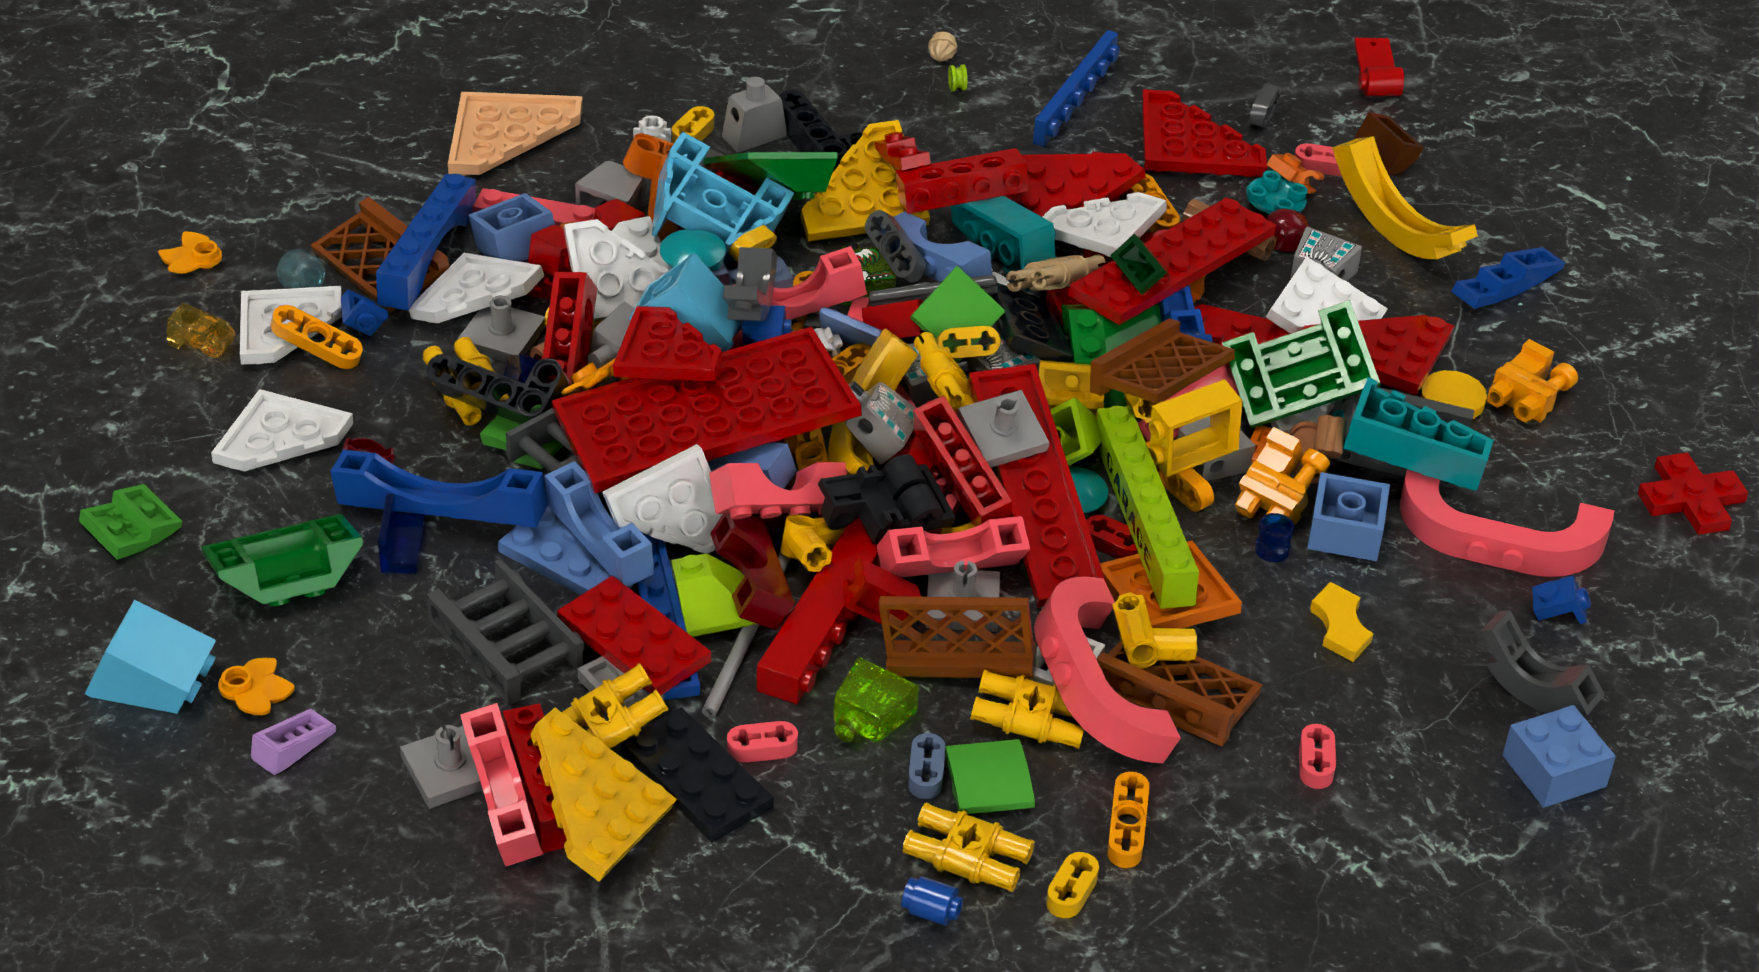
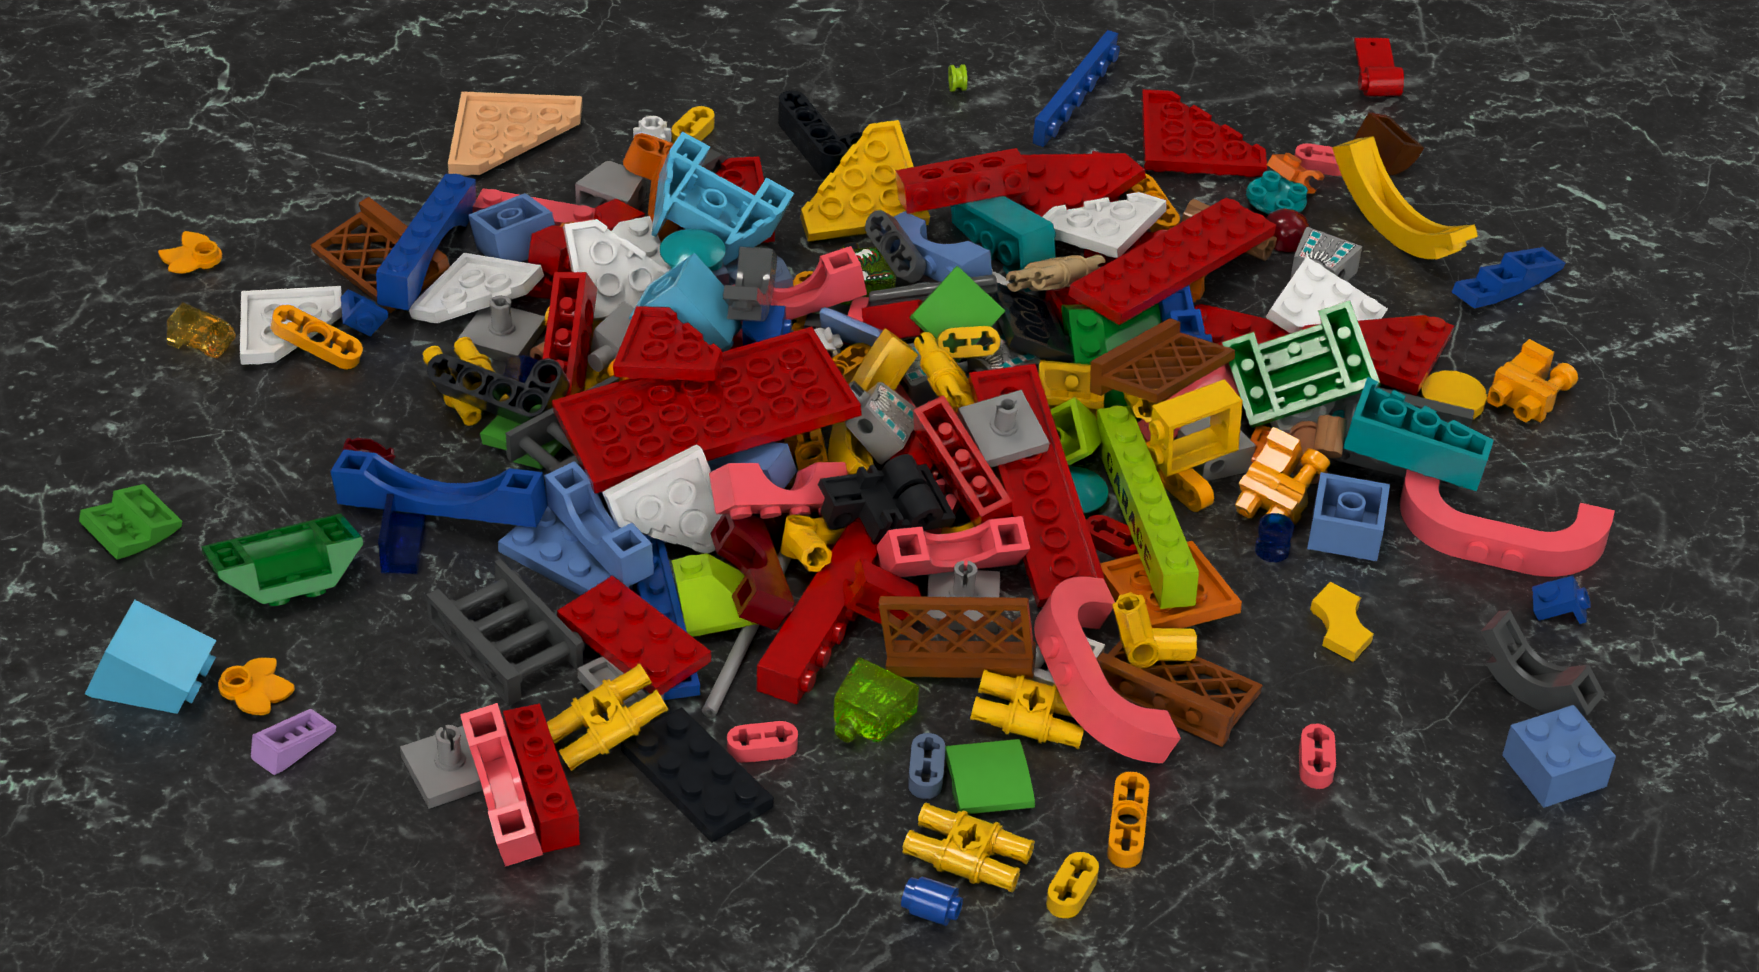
(279, 429): white plate -> none
(300, 270): clear light blue head -> none
(588, 377): light orange plate -> none
(596, 794): yellow plate -> none
(754, 116): light grey torso -> none
(757, 238): yellow beam -> none
(796, 171): green slope -> none
(901, 151): red slope -> none
(942, 46): tan plate -> none
(1139, 264): dark green slope -> none
(1265, 105): dark grey beam -> none
(1694, 494): red plate -> none

